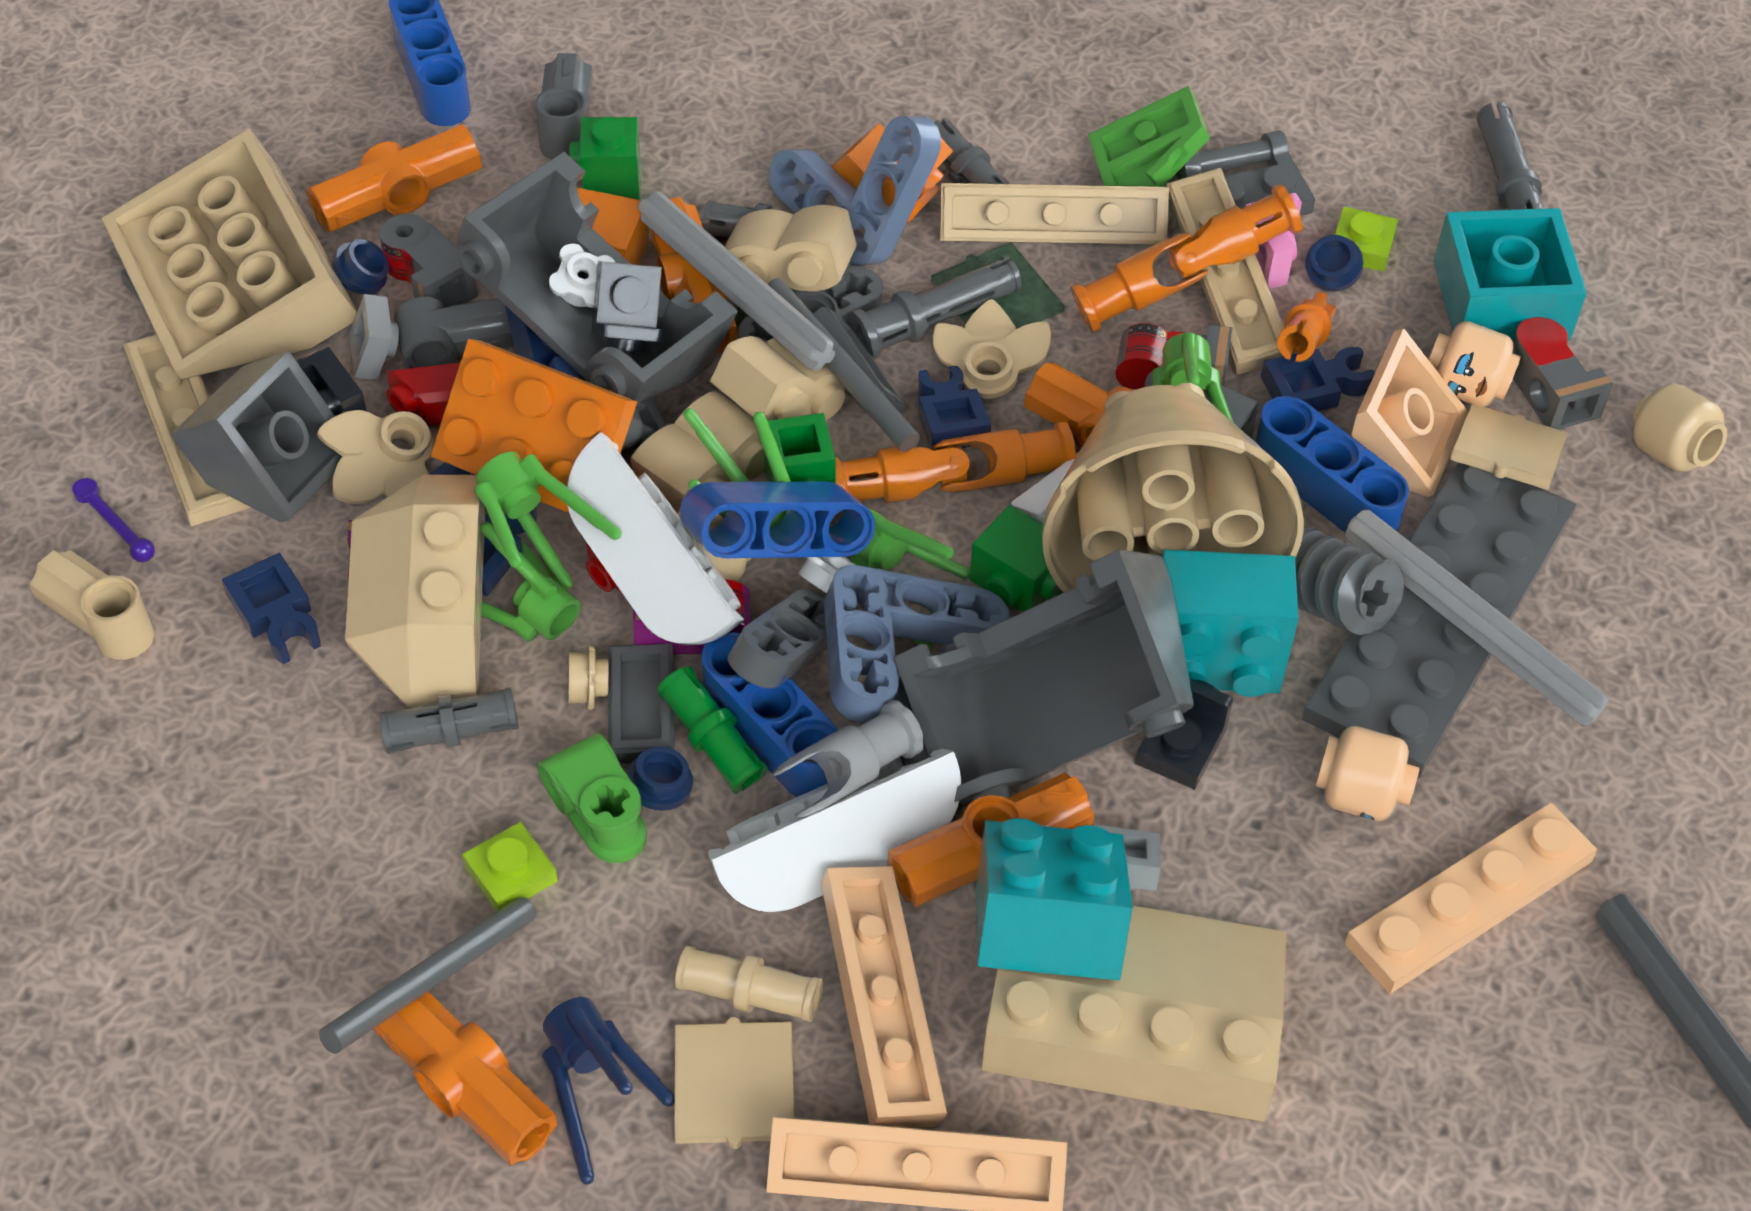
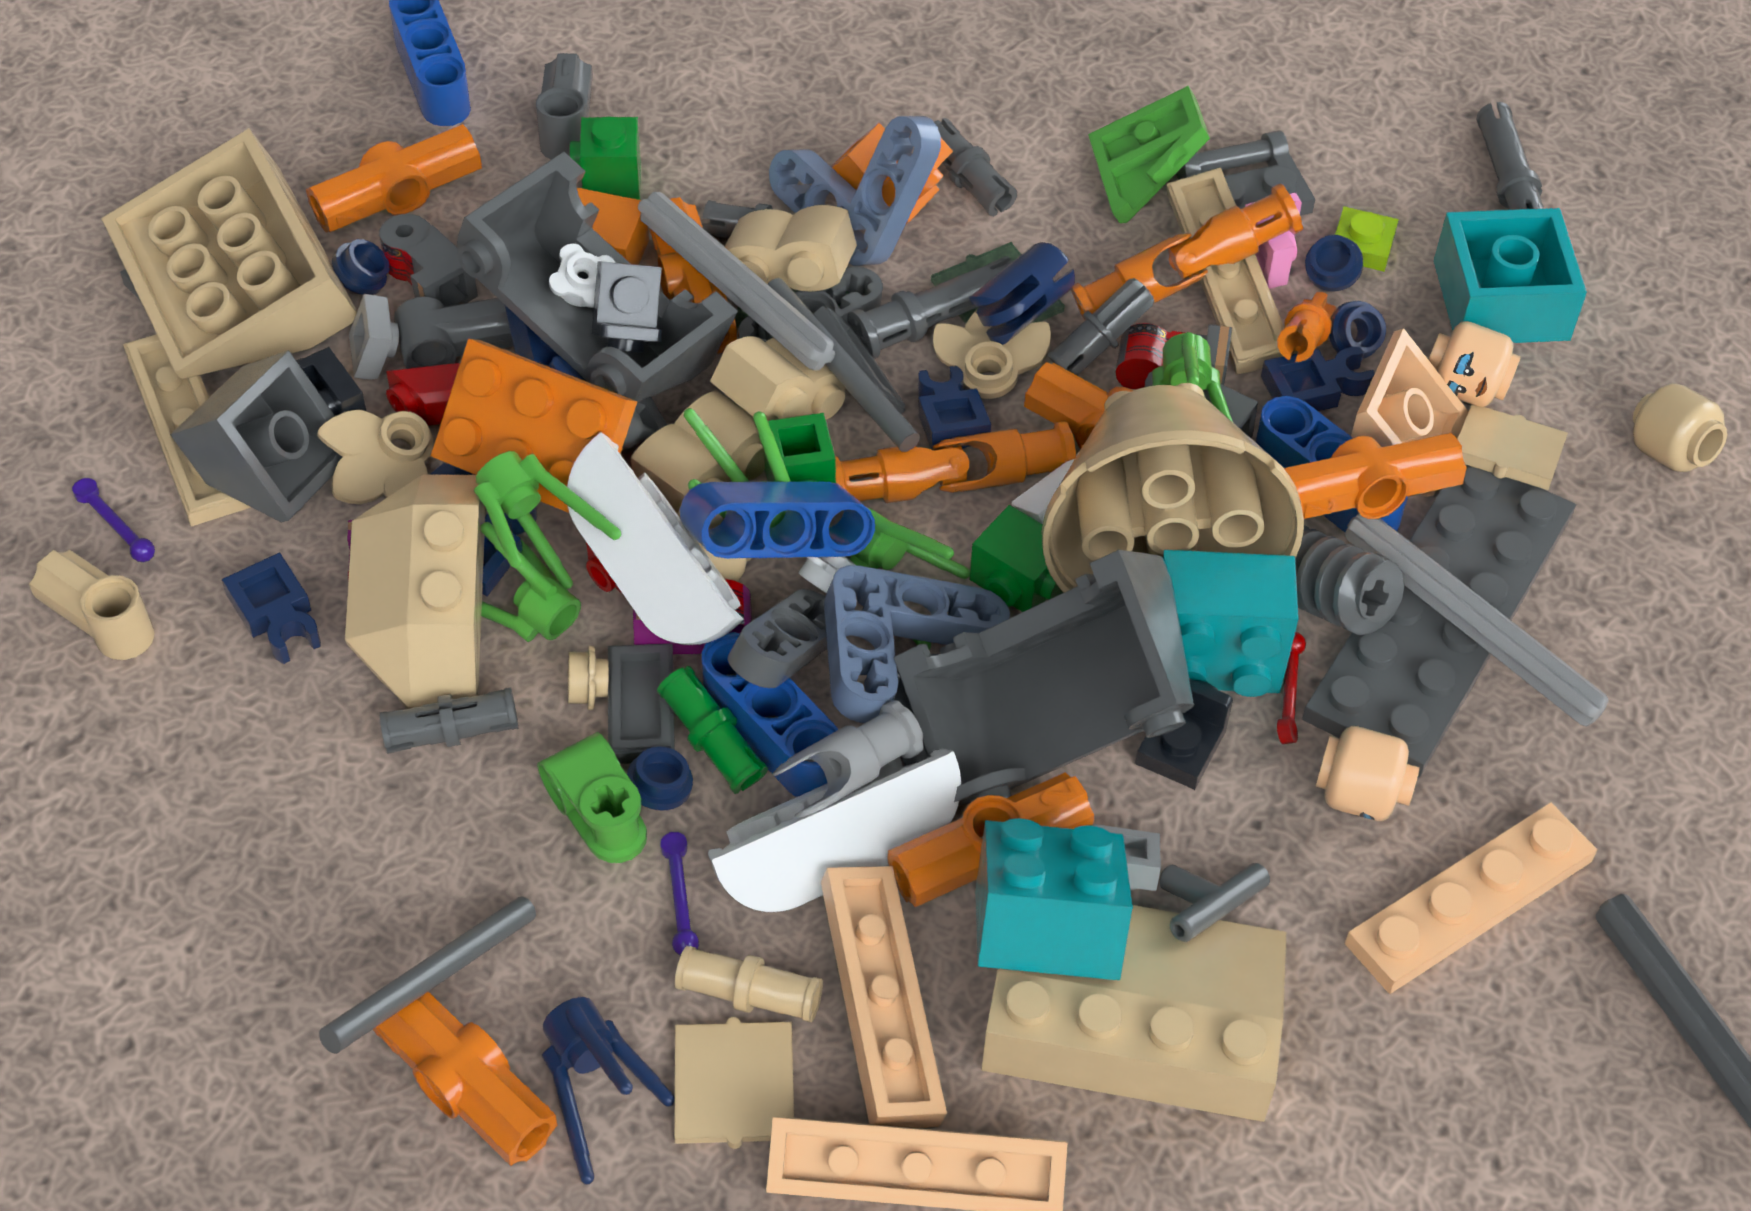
(509, 866): lime plate -> none
(675, 847): none -> dark purple hinge
(1022, 291): none -> dark blue arm
(1053, 213): tan tile -> none
(1102, 327): none -> dark grey axle
(1208, 899): none -> dark grey piece
(1287, 726): none -> red hinge
(1369, 324): none -> dark blue plate
(1376, 476): none -> orange piece
(1554, 378): dark grey leg -> none

